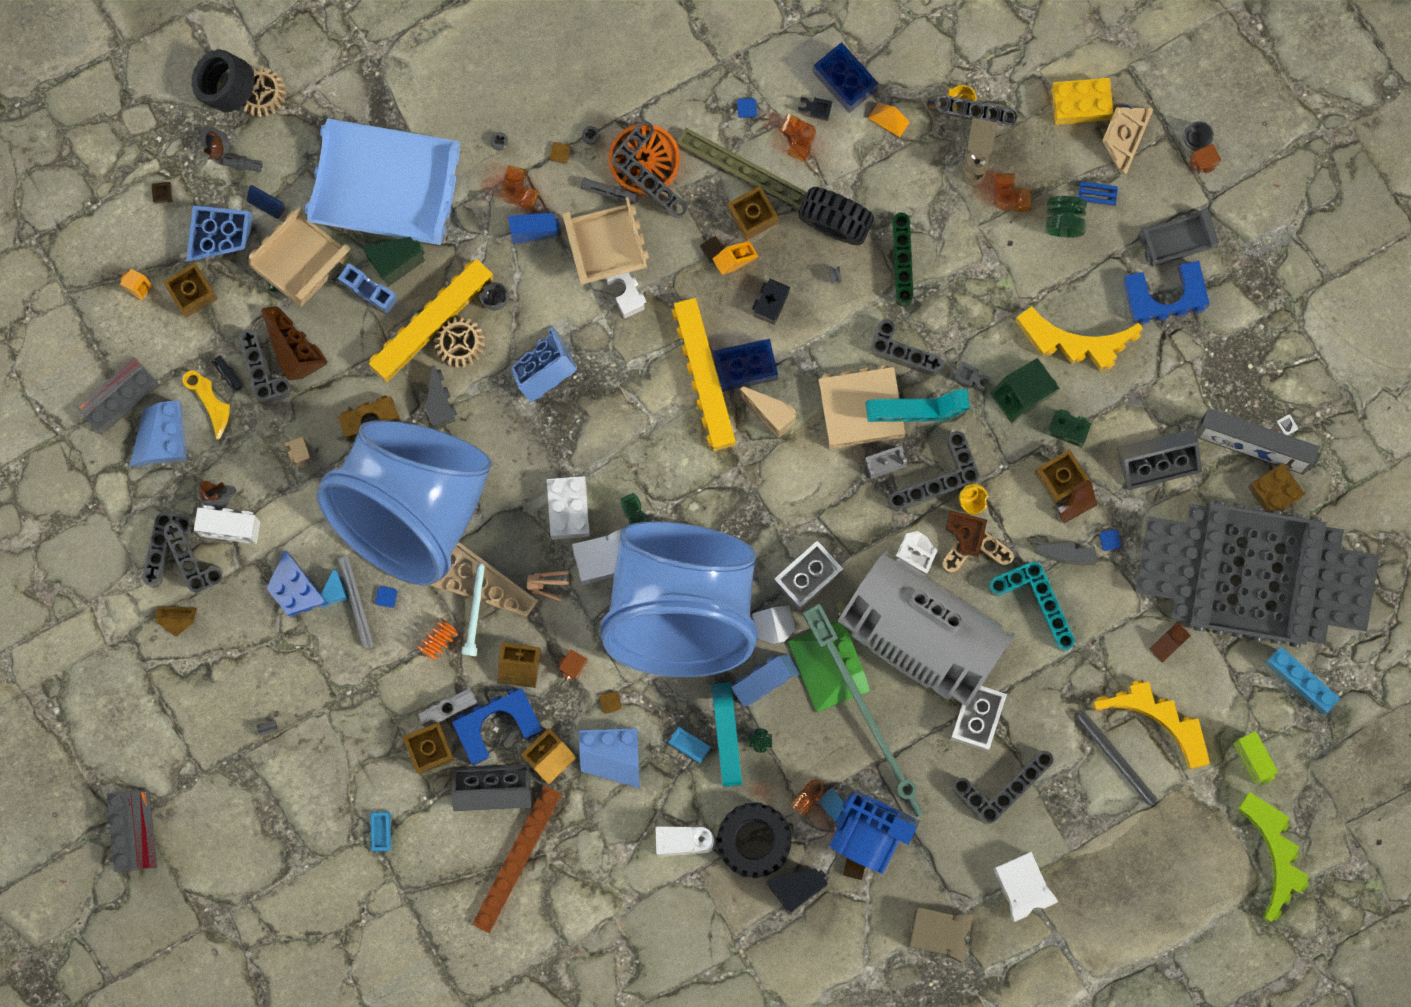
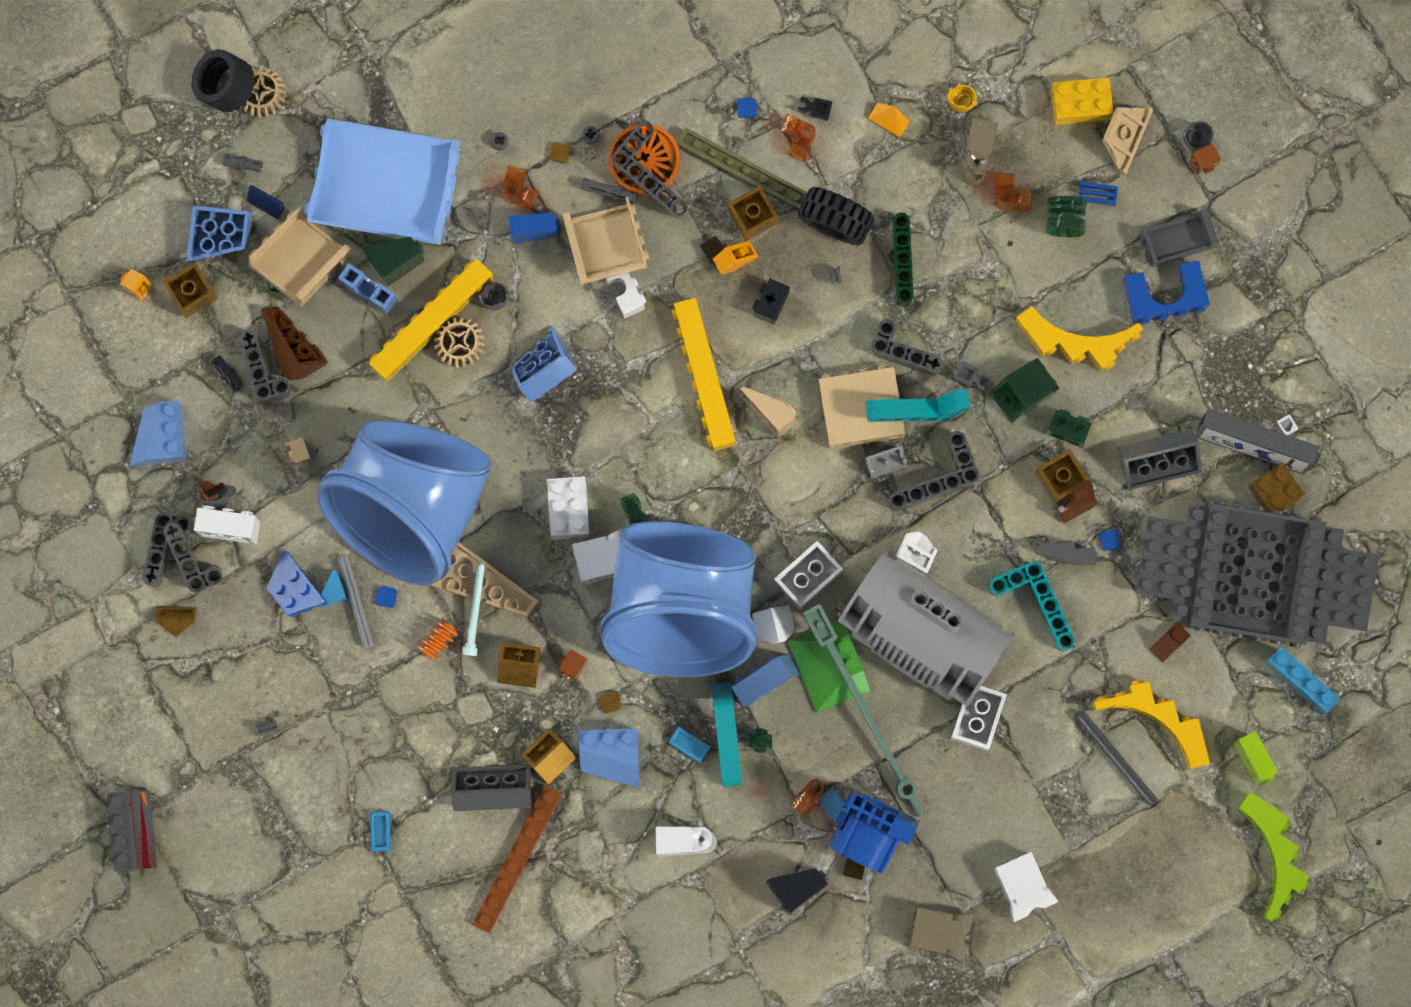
(117, 396): dark grey slope -> none
(162, 192): dark brown tile -> none
(215, 142): piece -> none
(216, 409): yellow piece -> none
(383, 409): pearl gold arch -> none
(428, 748): pearl gold brick -> none
(437, 403): dark grey slope -> none
(459, 702): light grey piece -> none
(469, 726): blue arch -> none
(536, 582): light nougat plant -> none
(727, 840): black tyre -> none
(746, 365): clear blue brick -> none
(845, 77): clear blue brick -> none
(964, 110): black beam -> none
(968, 531): reddish brown tile -> none
(973, 499): yellow hair -> none
(987, 537): tan beam -> none
(1007, 791): dark grey beam -> none

